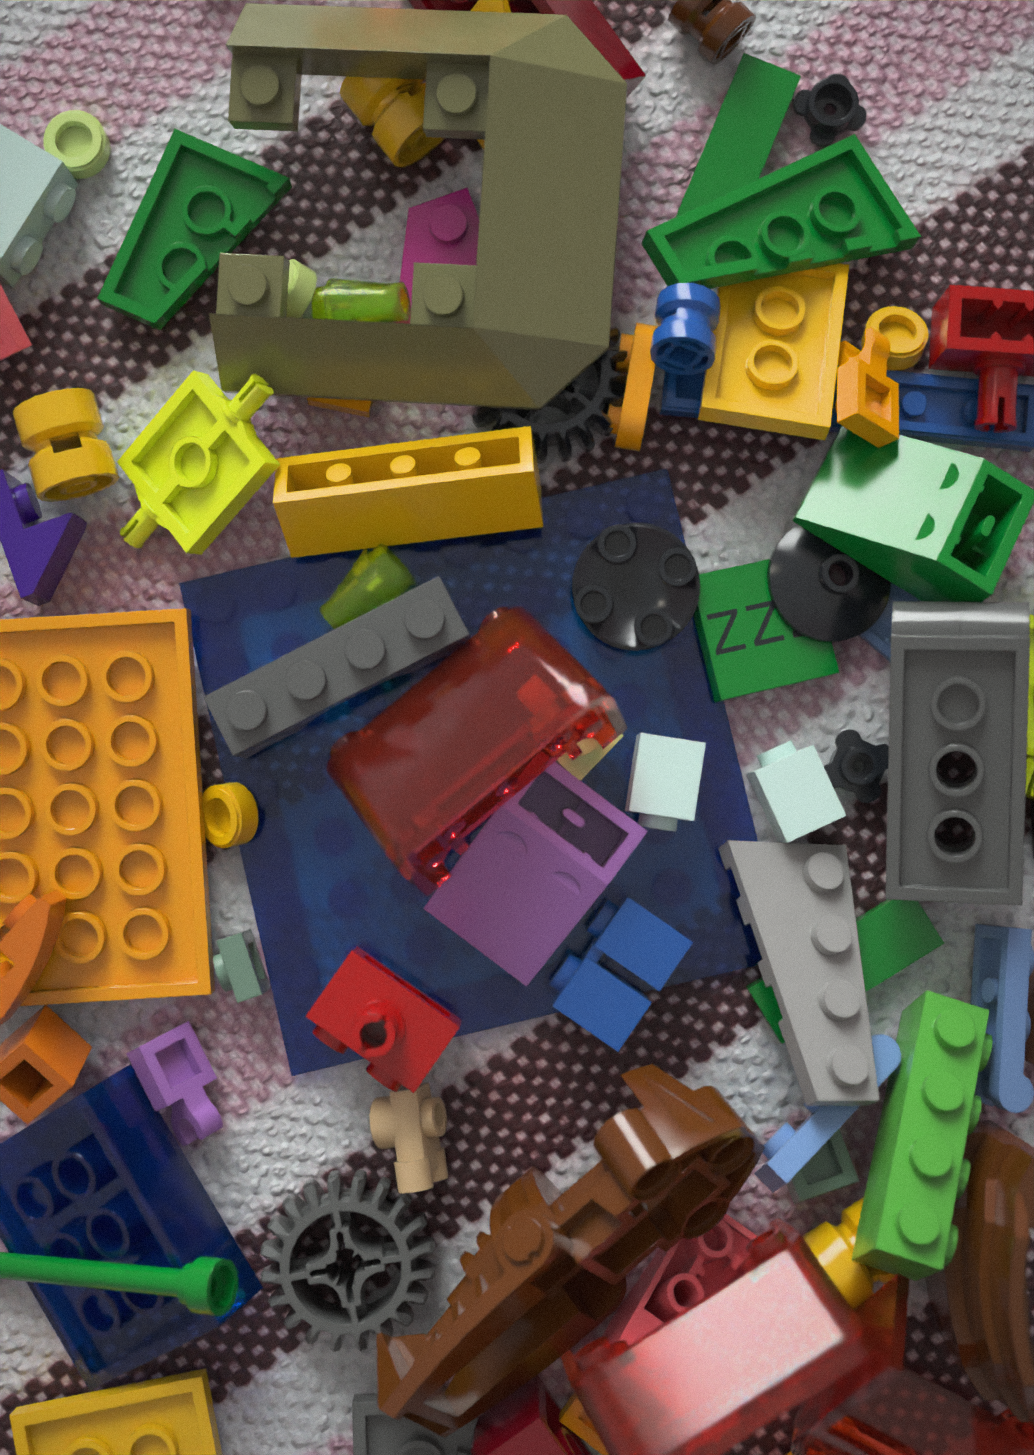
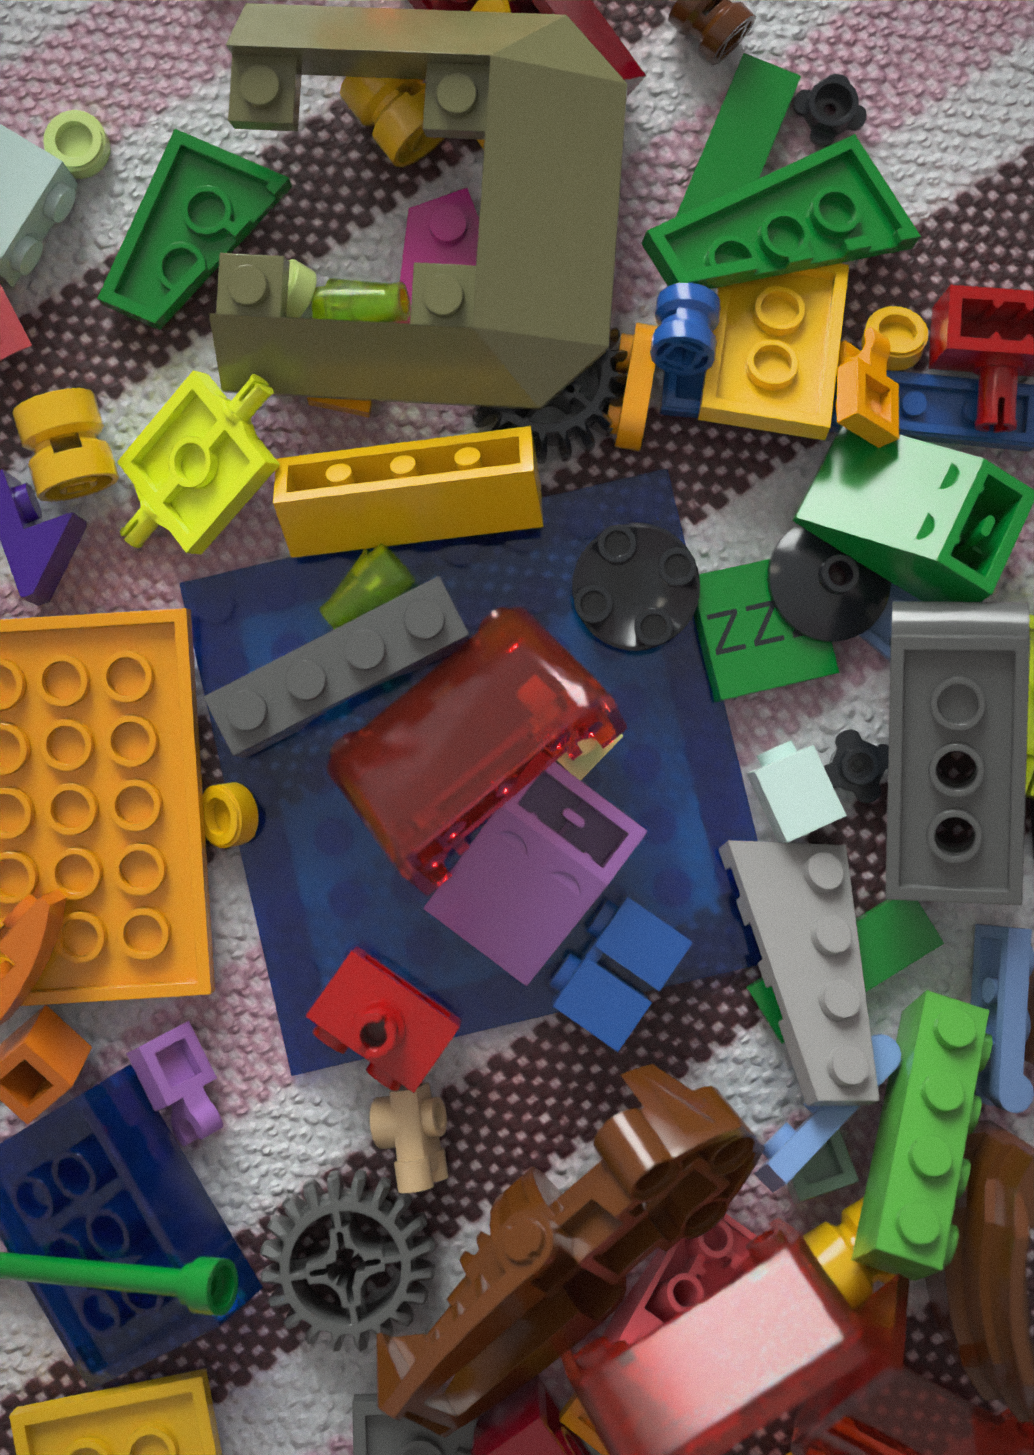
(240, 966): sand green plate -> none
(664, 780): light aqua brick -> none

